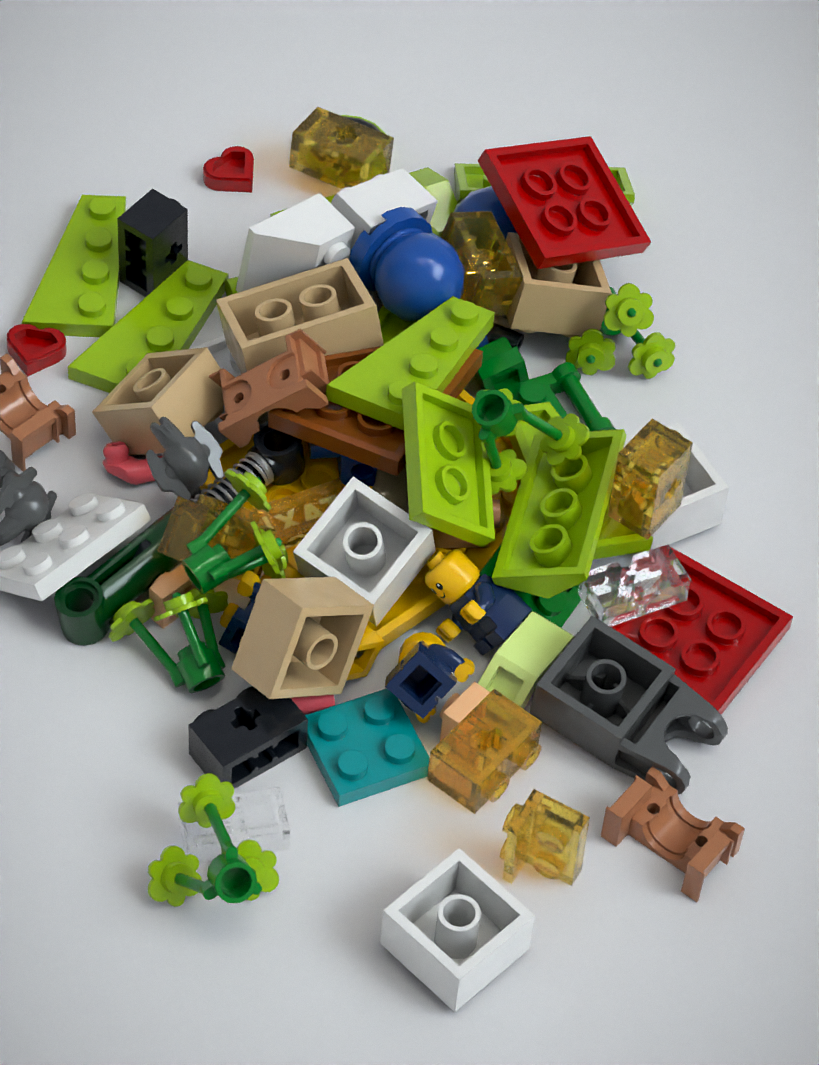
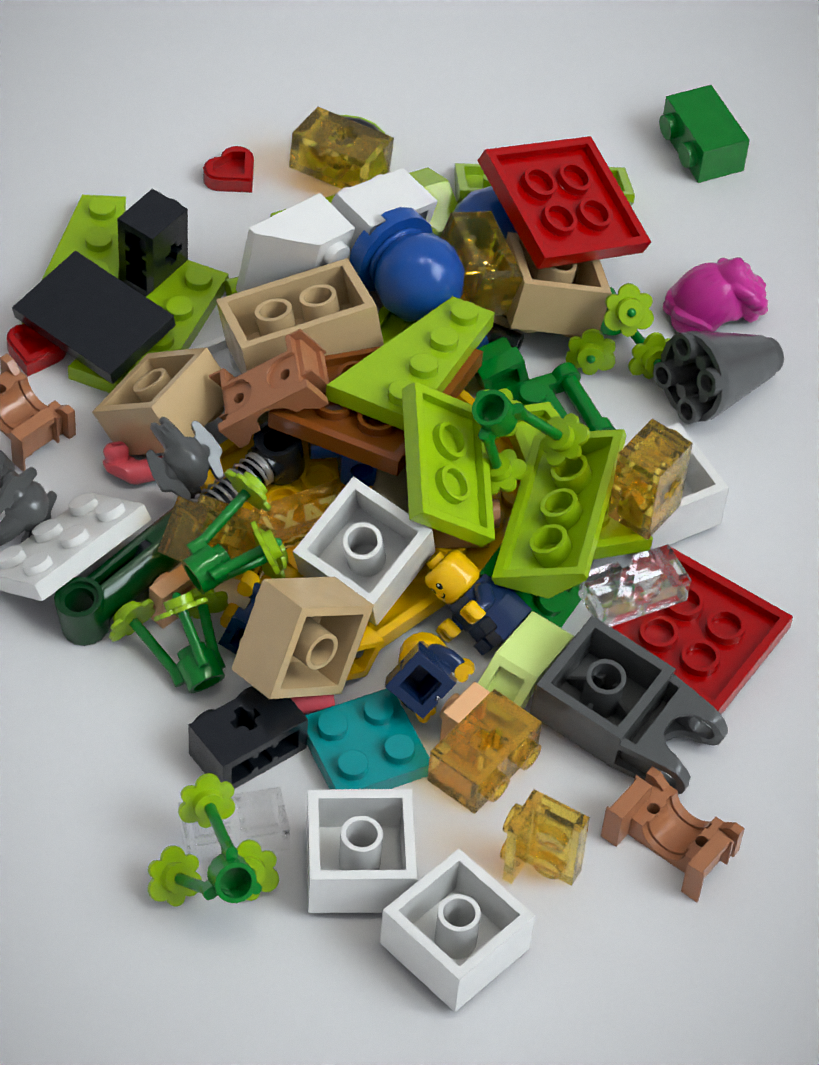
(94, 316): none -> black tile
(359, 849): none -> white brick
(704, 133): none -> green brick
(714, 370): none -> dark grey cone
(715, 295): none -> dark pink hair

